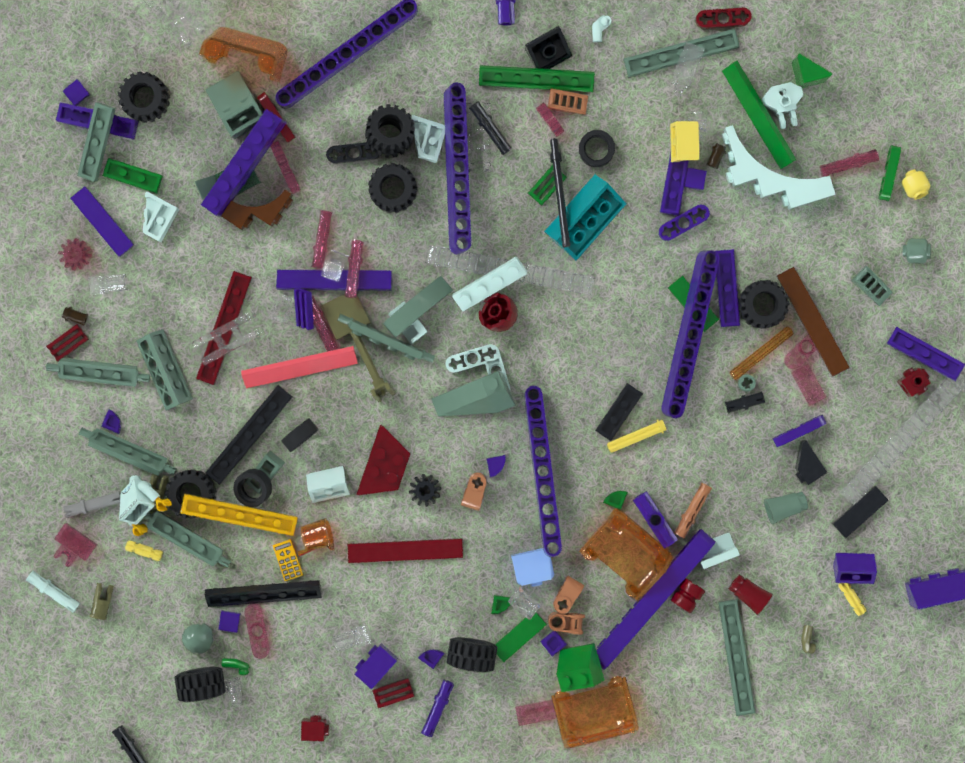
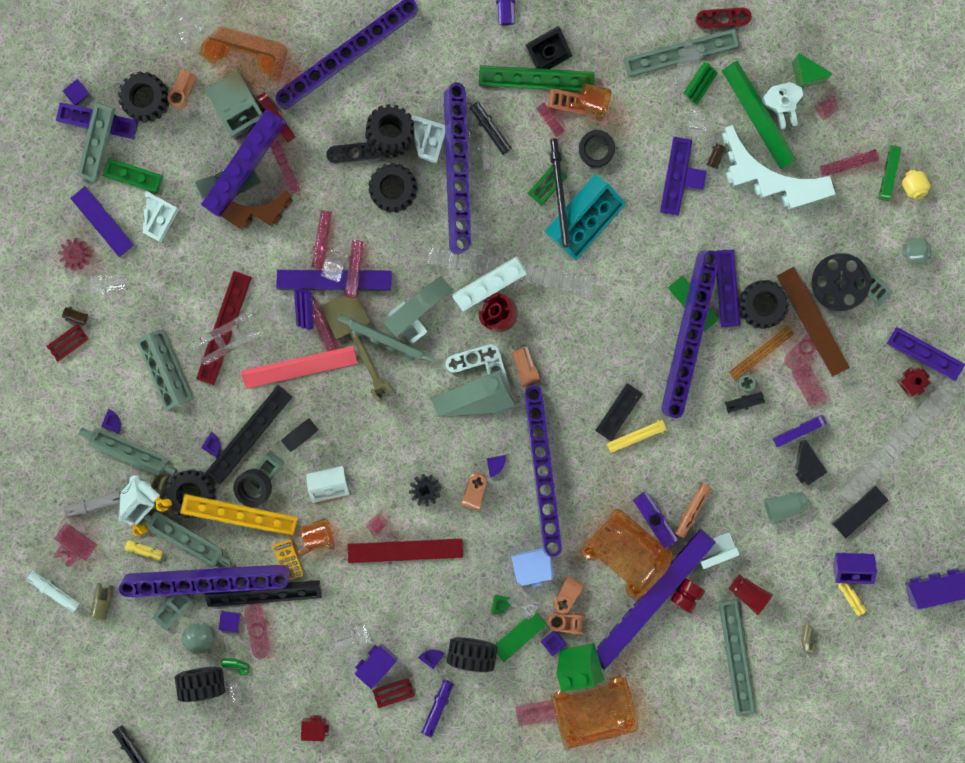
(98, 372): sand green plate -> none
(172, 610): none -> sand green slope
(182, 88): none -> nougat piece
(196, 585): none -> dark purple beam
(212, 445): none -> dark purple tile
(377, 524): none -> clear pink slope
(385, 464): dark red wing -> none
(526, 370): none -> nougat piece
(593, 100): none -> clear orange hat
(598, 26): light aqua arm -> none
(616, 499): green tile -> none
(668, 225): dark purple beam -> none
(684, 141): light yellow panel -> none
(700, 83): none -> green tile
(827, 108): none -> clear pink slope
(848, 276): none -> black wedge

